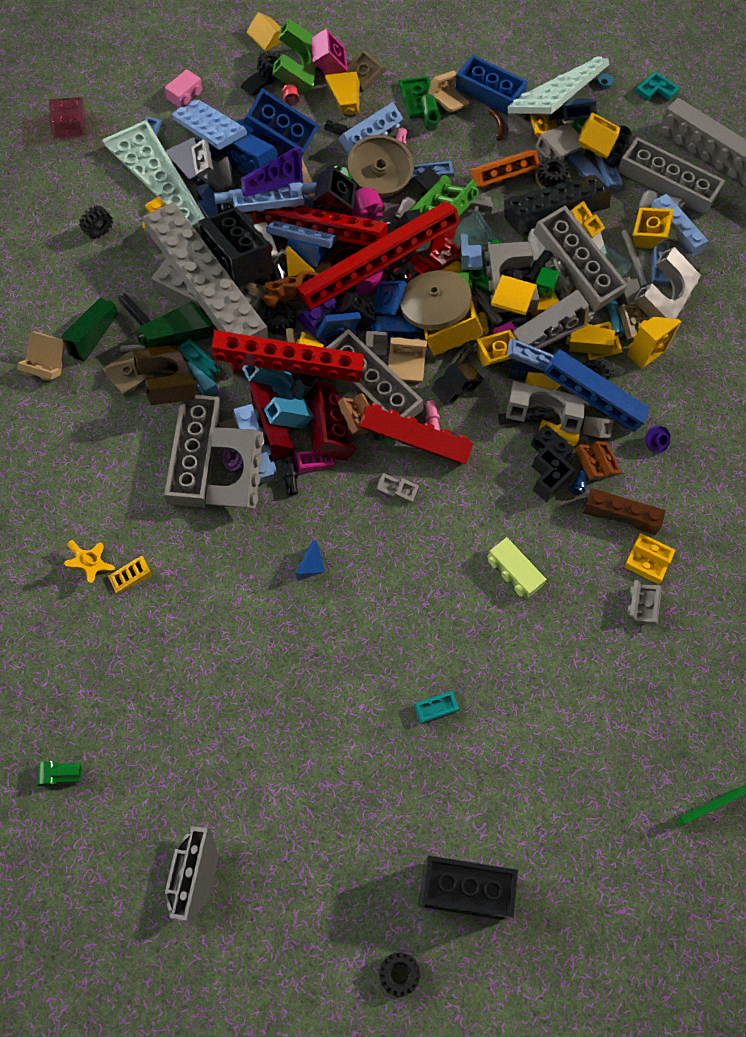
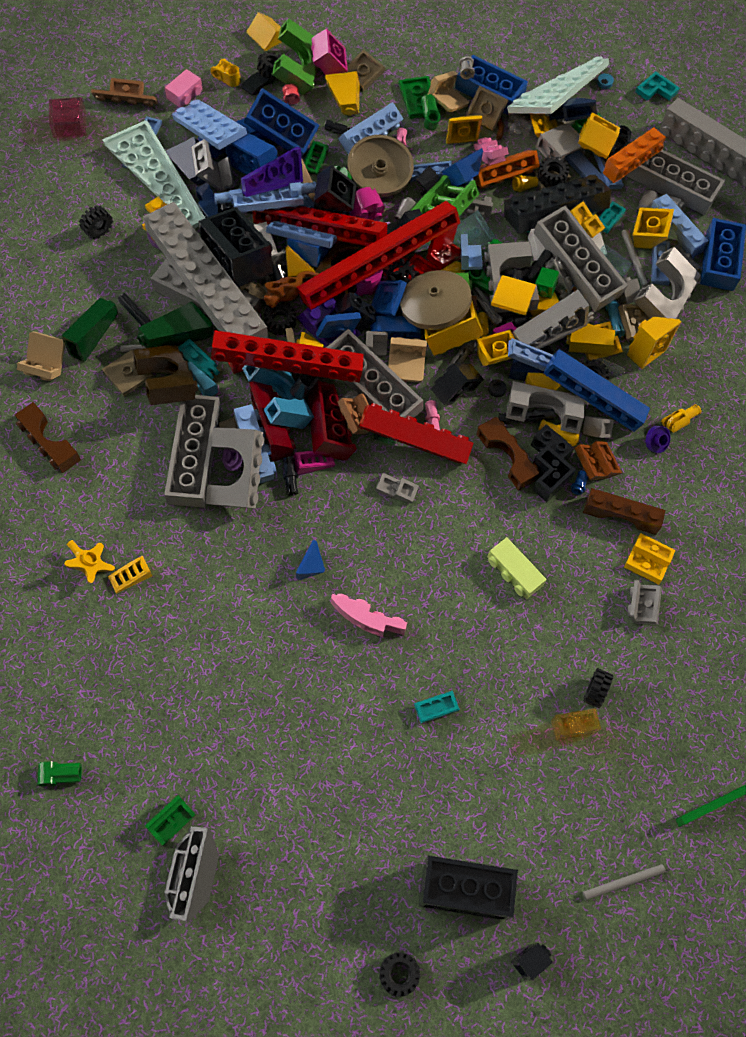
(61, 453): none -> reddish brown arch
(125, 90): none -> medium nougat bracket
(170, 820): none -> green hinge
(226, 73): none -> yellow piece
(318, 146): none -> green slope
(359, 614): none -> bright pink slope
(464, 129): none -> yellow slope
(465, 67): none -> light grey bush
(465, 169): none -> blue slope
(487, 105): none -> dark tan plate
(492, 151): none -> bright pink slope
(495, 435): none -> reddish brown arch
(497, 388): none -> black tile
(524, 183): none -> yellow cone
(532, 961): none -> black brick
(575, 724): none -> clear yellow brick
(598, 688): none -> black tyre
(611, 216): none -> teal plate
(623, 882): none -> light grey bar
(634, 155): none -> orange brick
(680, 418): none -> yellow arm
(723, 254): none -> blue brick

